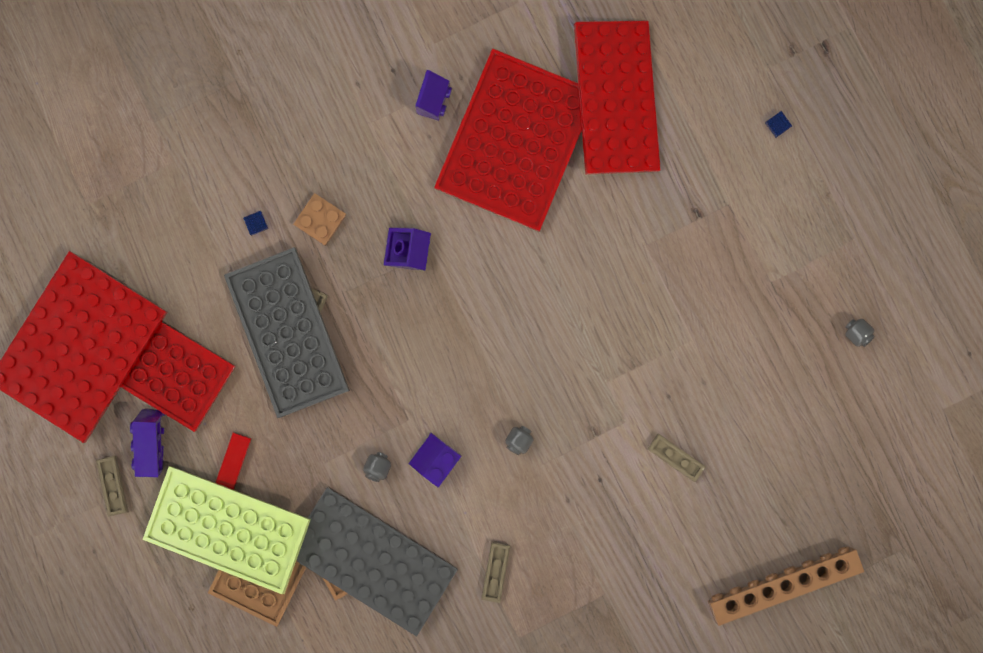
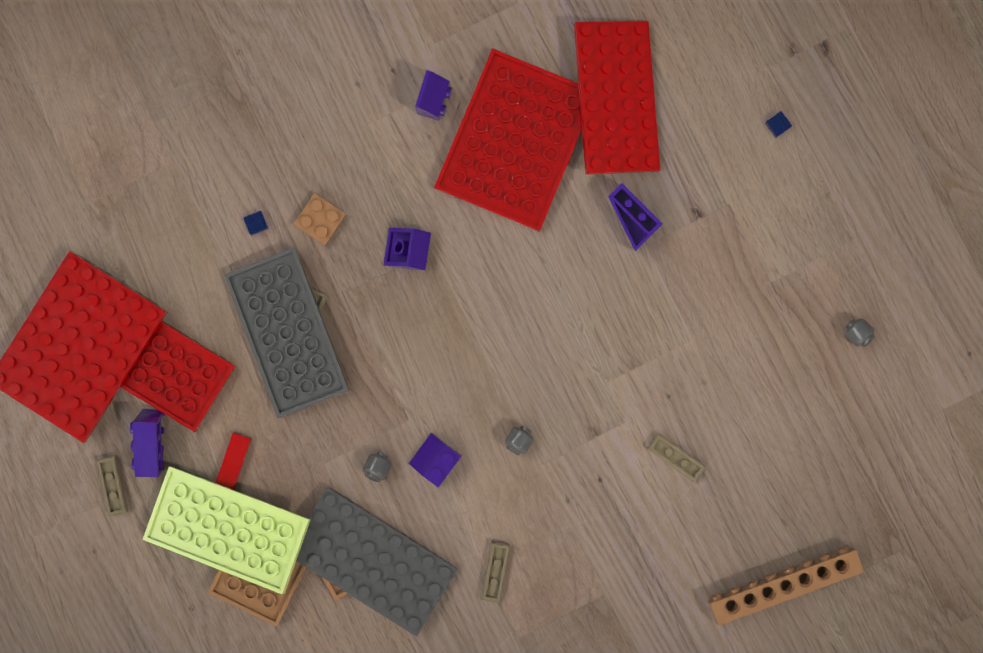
(634, 216): none -> dark purple wedge

